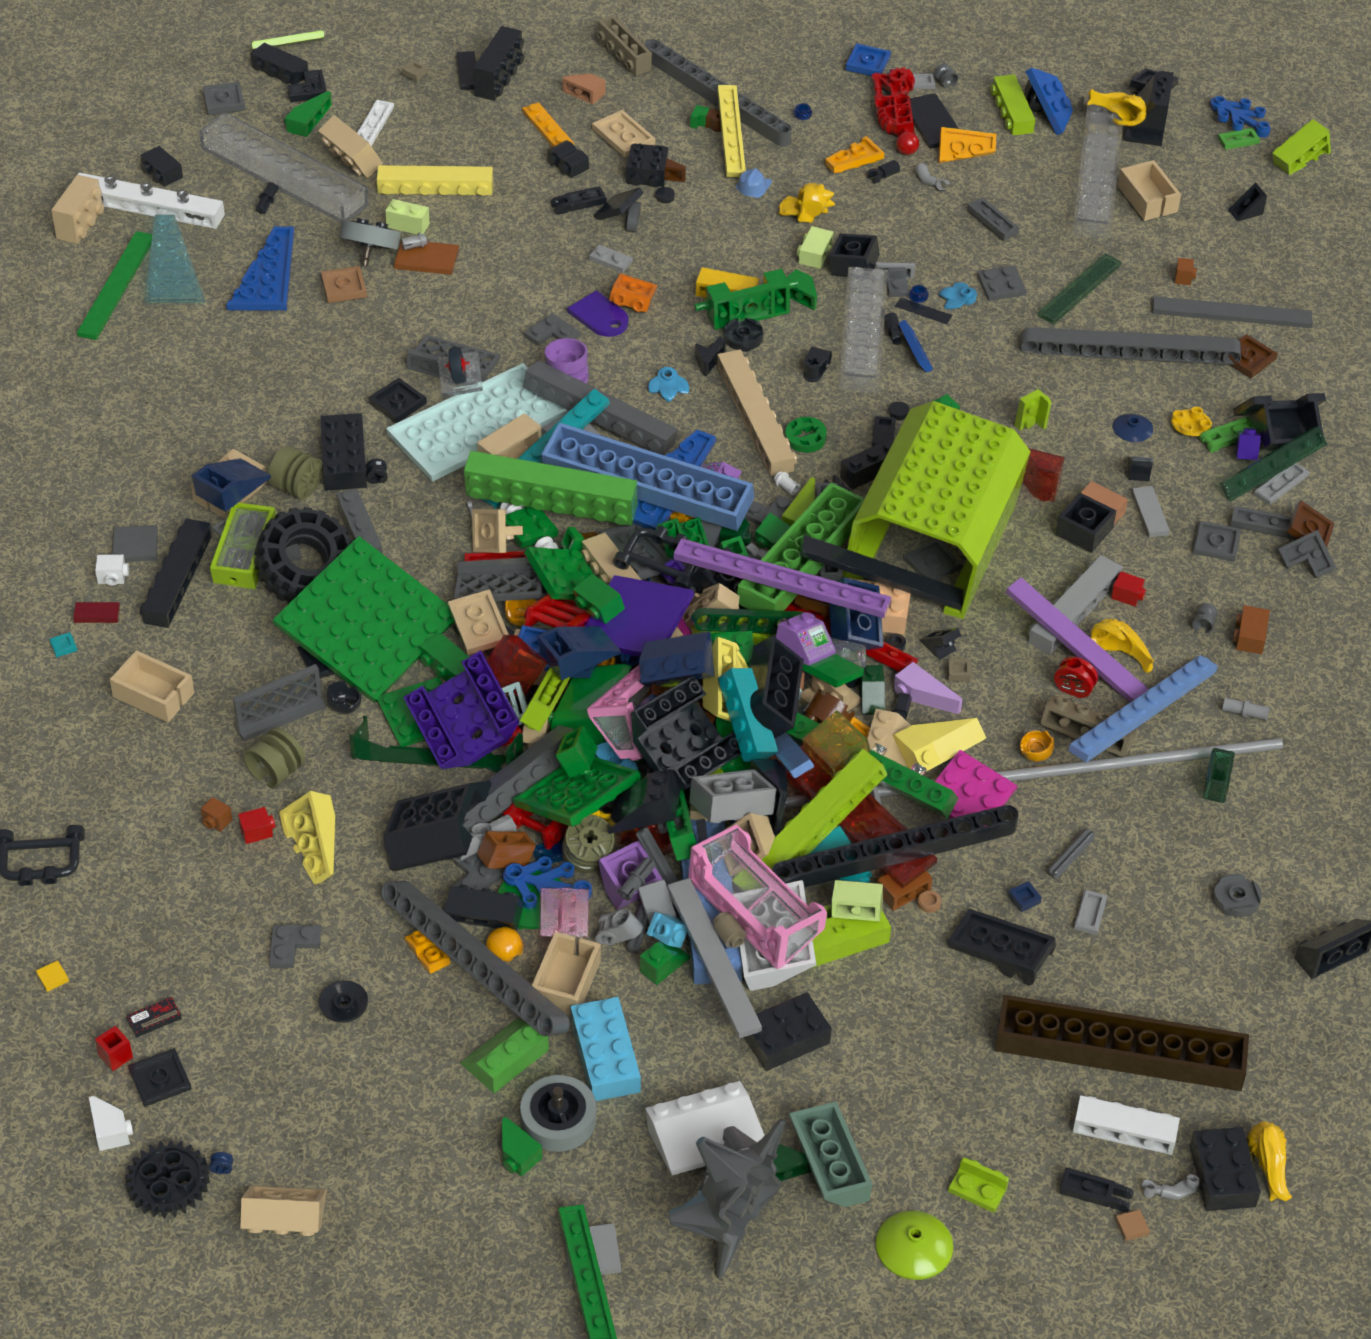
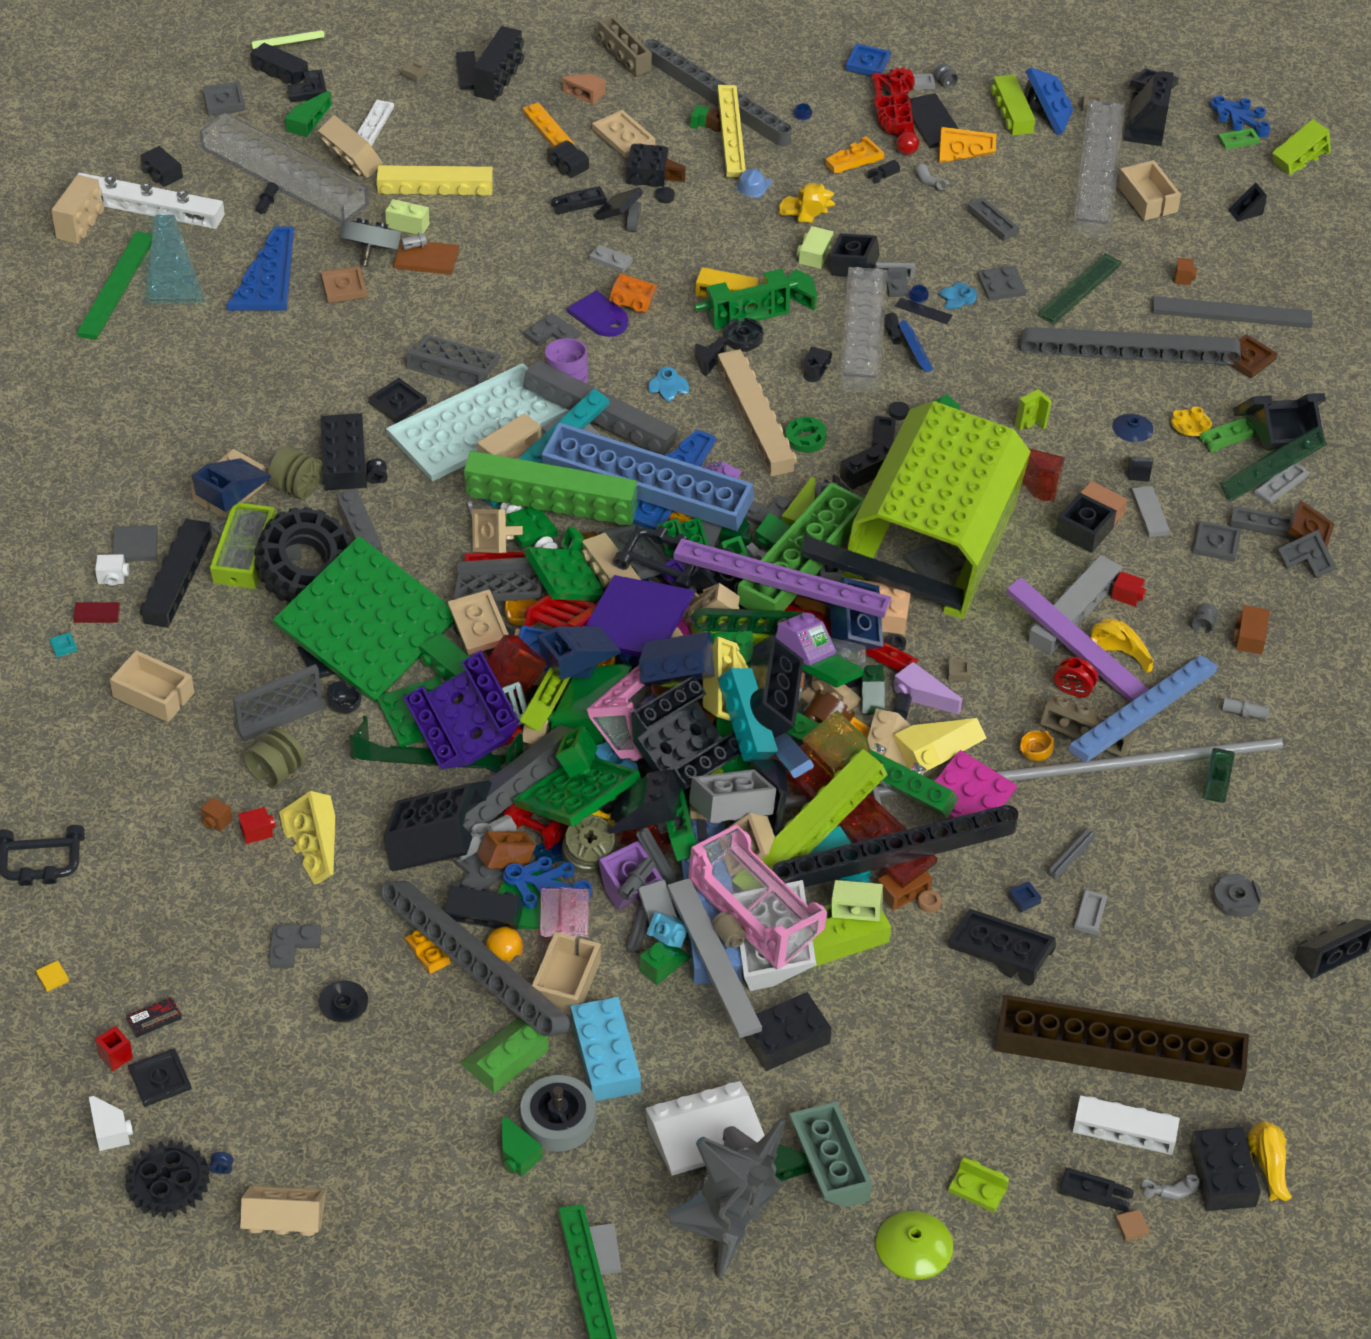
(460, 372): clear plate -> none
(598, 599): green brick -> none
(617, 927): light grey piece -> none
(786, 482): white pin -> none
(941, 642): black slope -> none
(1128, 107): yellow hair -> none
(1247, 444): dark purple brick -> none

